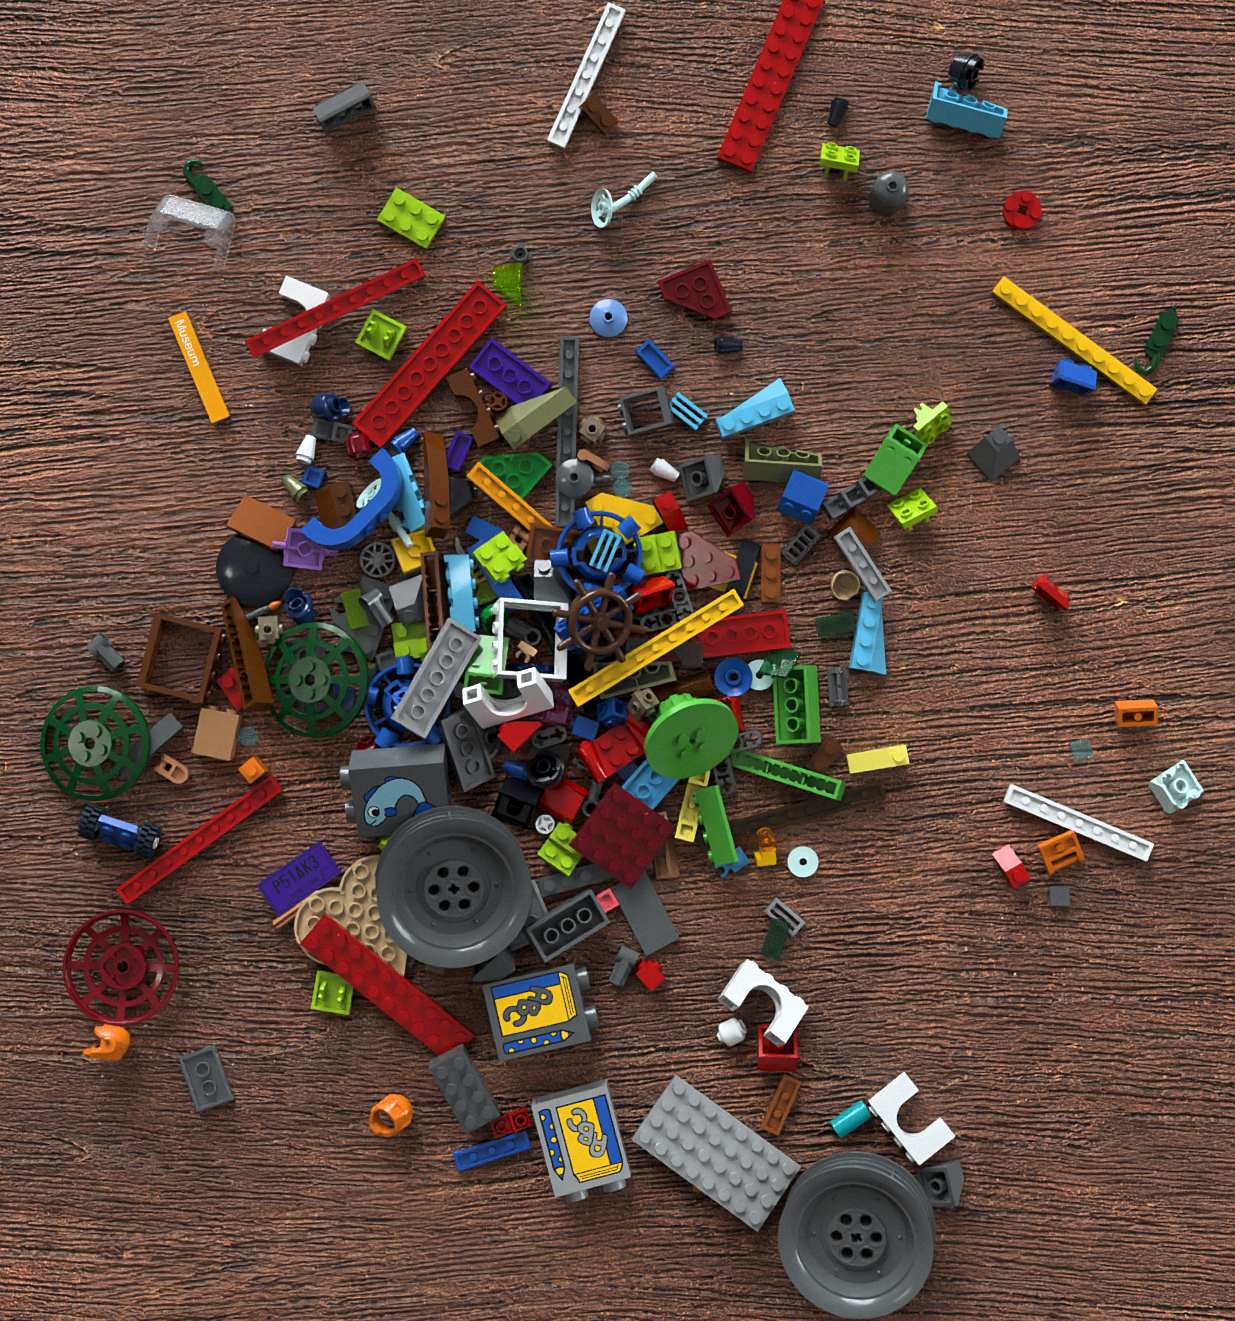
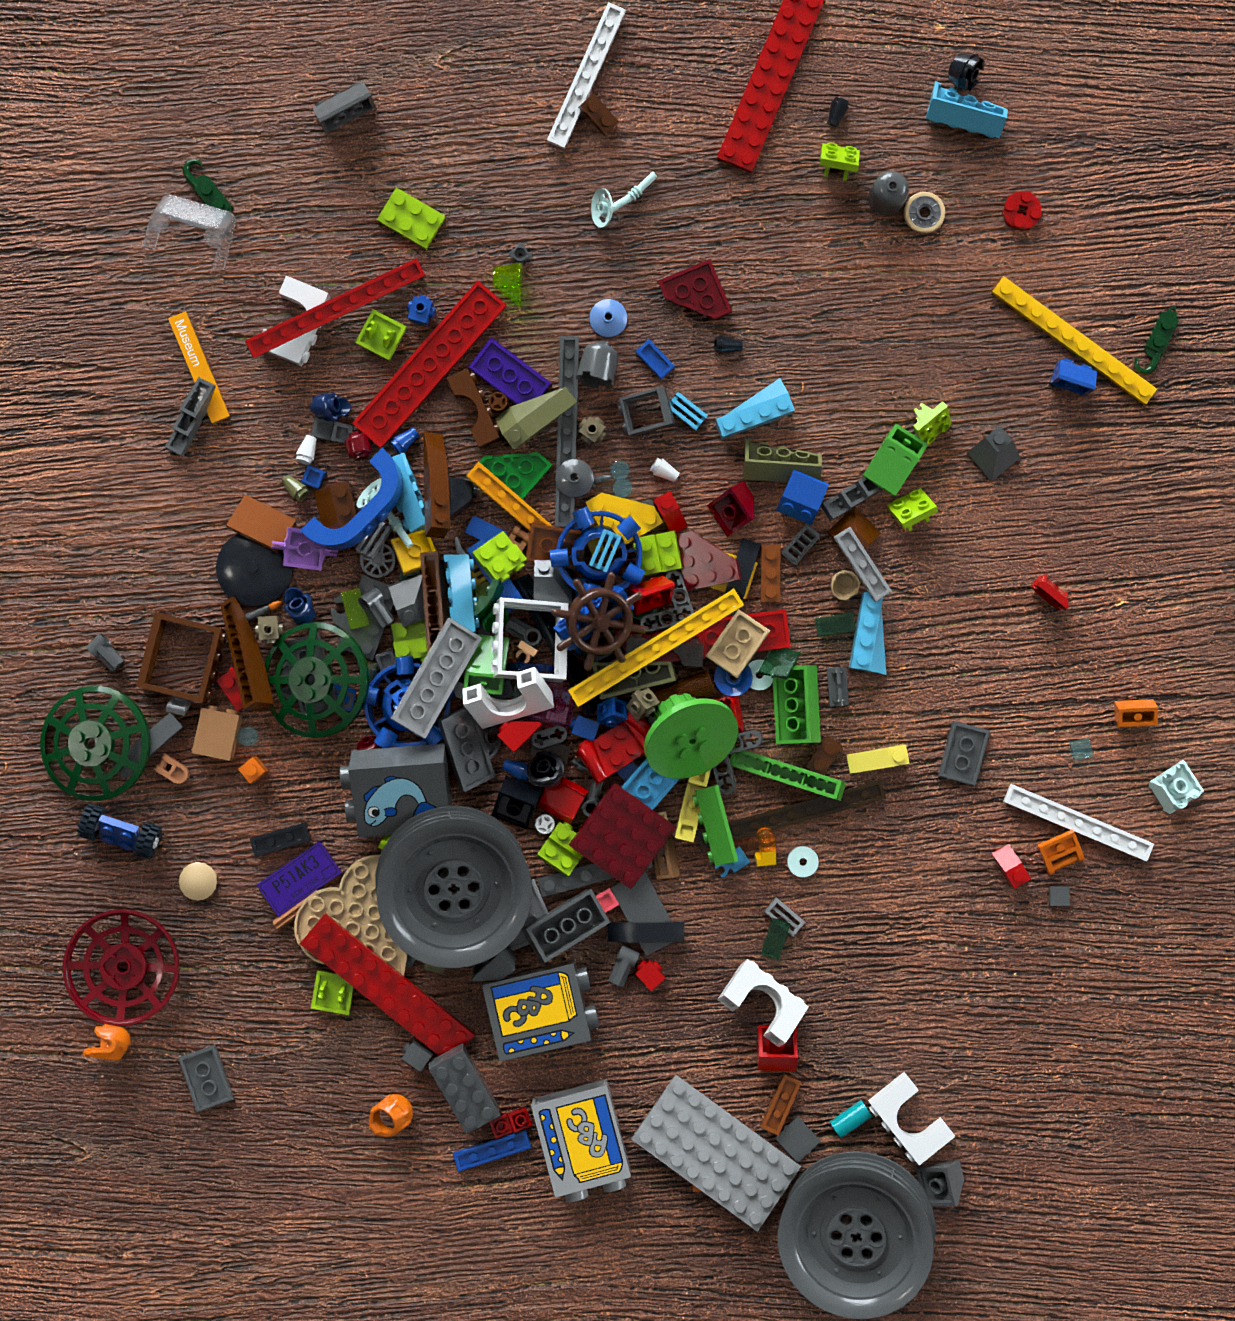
(178, 705): none -> light grey tile
(191, 416): none -> dark grey slope
(198, 881): none -> tan dish
(199, 839): red plate -> none
(280, 839): none -> black plate
(359, 549): none -> light grey tile
(416, 1055): none -> dark grey brick
(421, 317): none -> blue brick
(458, 451): dark purple tile -> none
(485, 604): none -> dark green slope
(598, 365): none -> dark grey cylinder
(598, 463): nougat plate -> none
(646, 931): none -> black slope
(702, 476): dark grey slope -> none
(731, 1031): white head -> none
(737, 643): none -> tan tile
(797, 1139): none -> dark grey piece
(924, 224): none -> wheel
(963, 753): none -> dark grey tile

